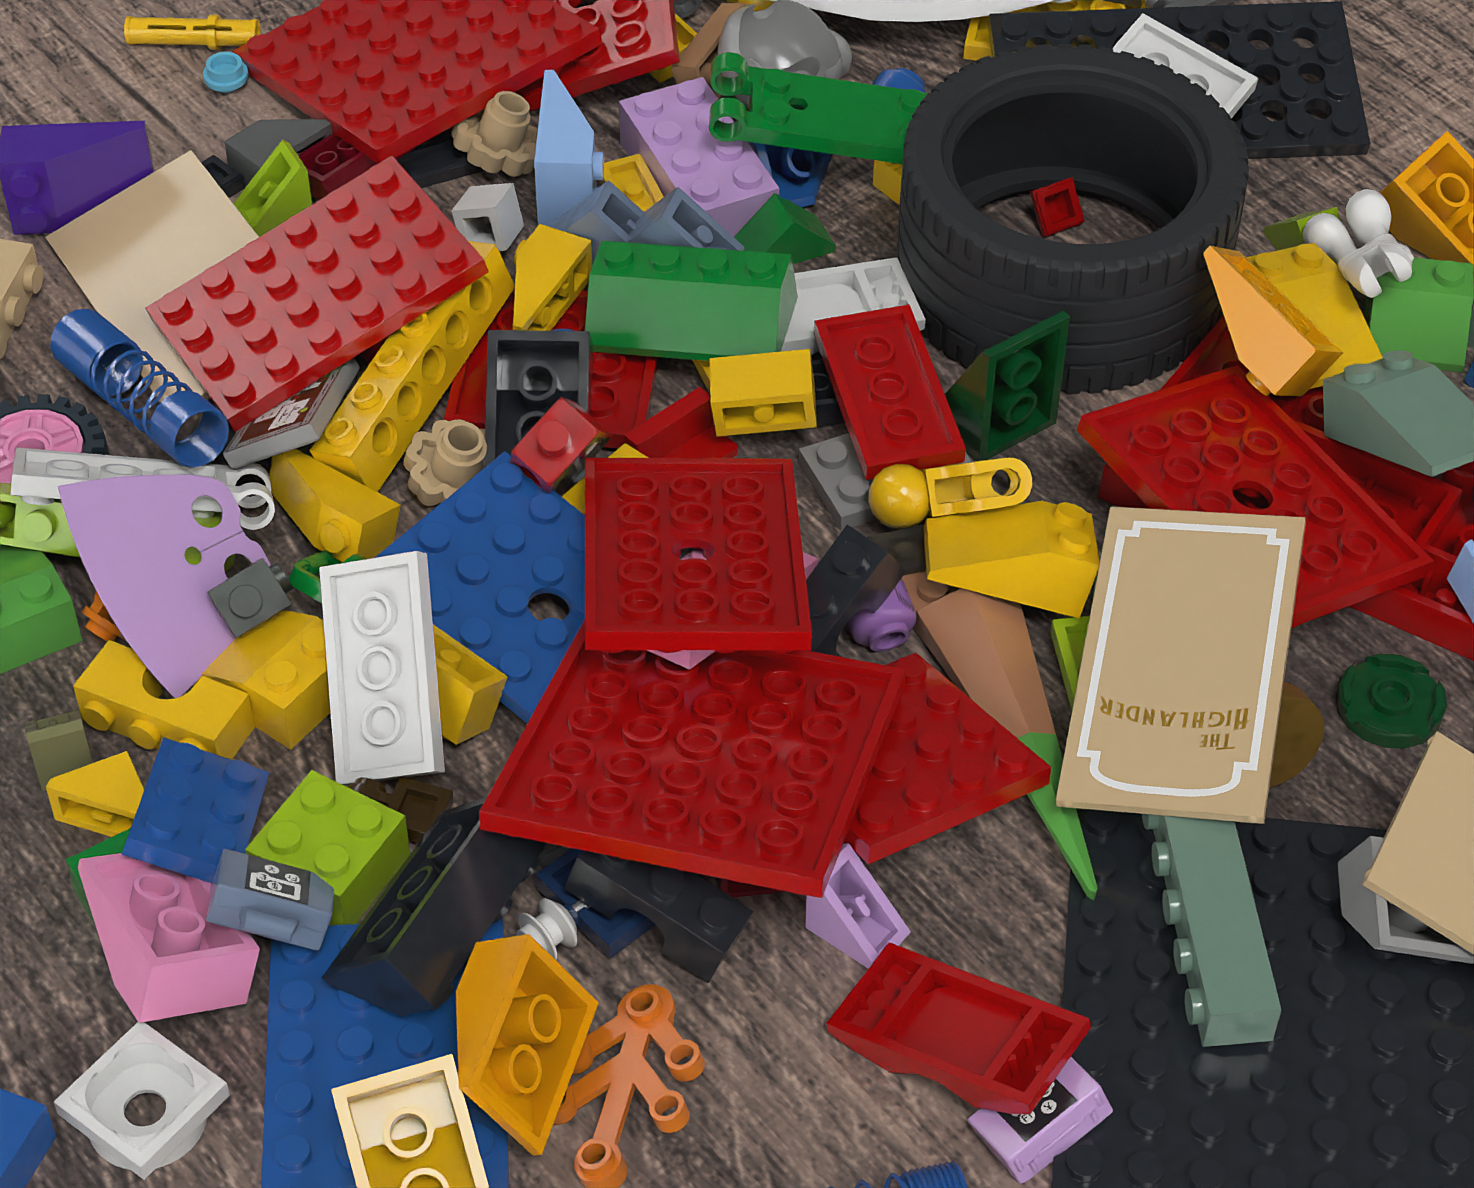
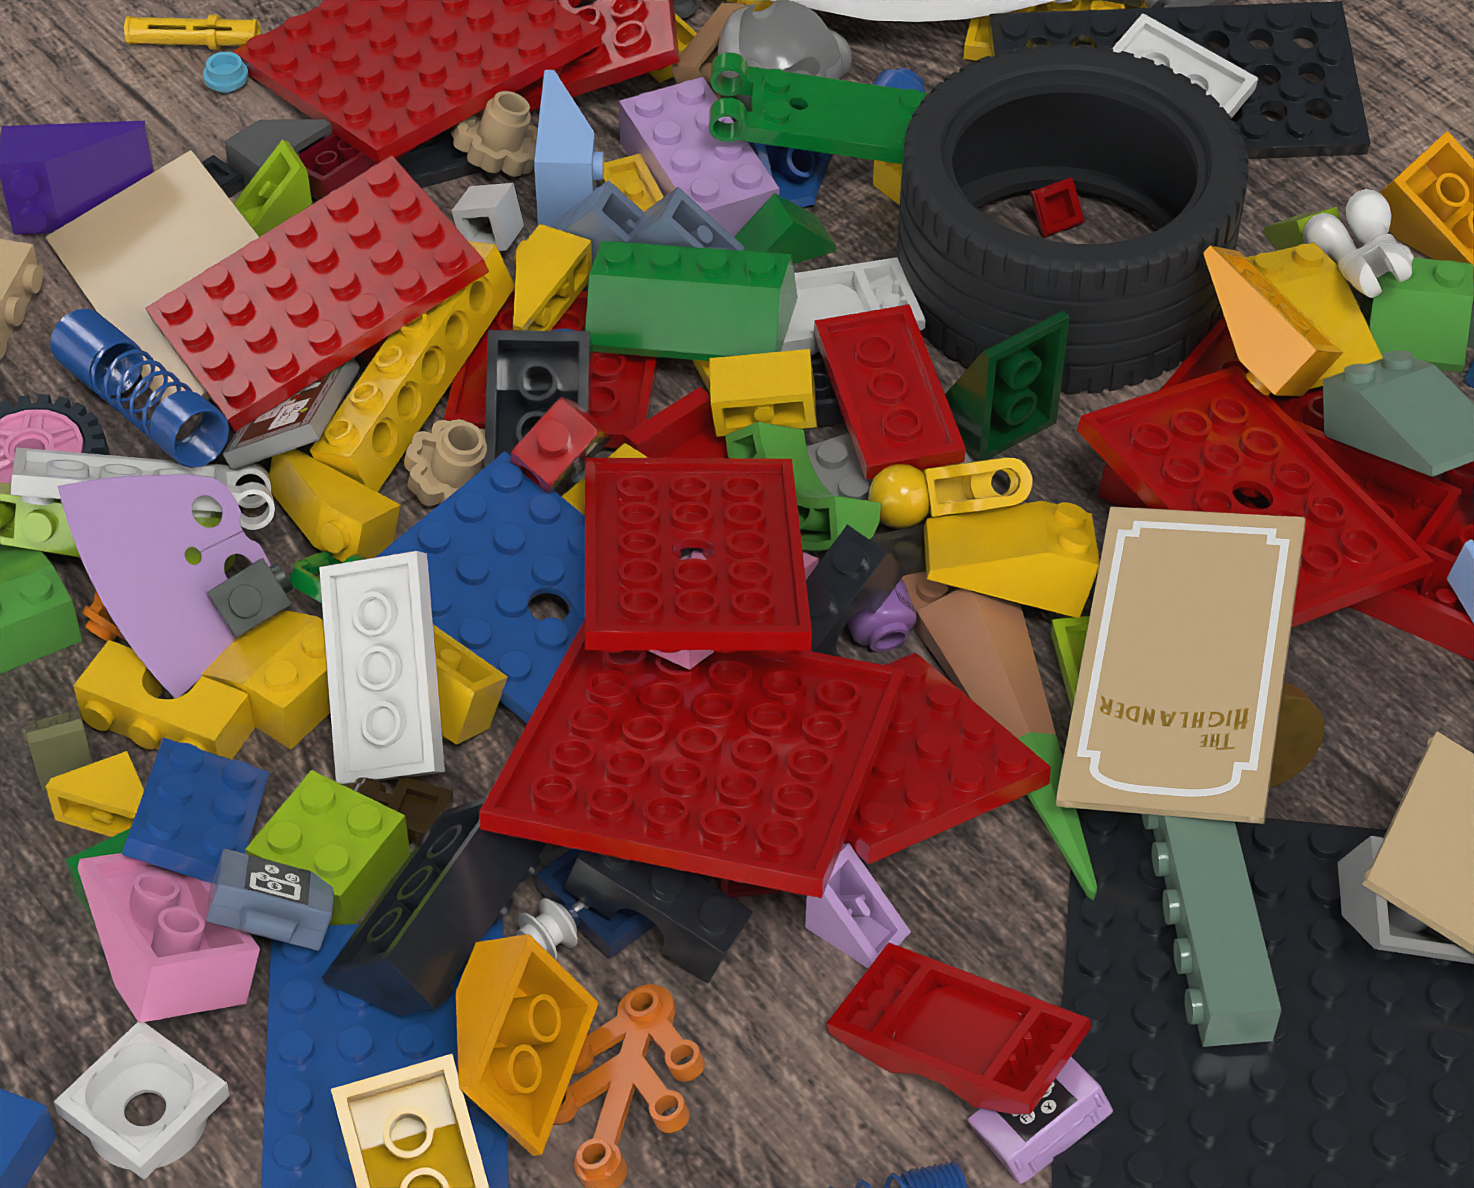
(819, 511): none -> bright green brick
(1391, 701): dark green tile -> none

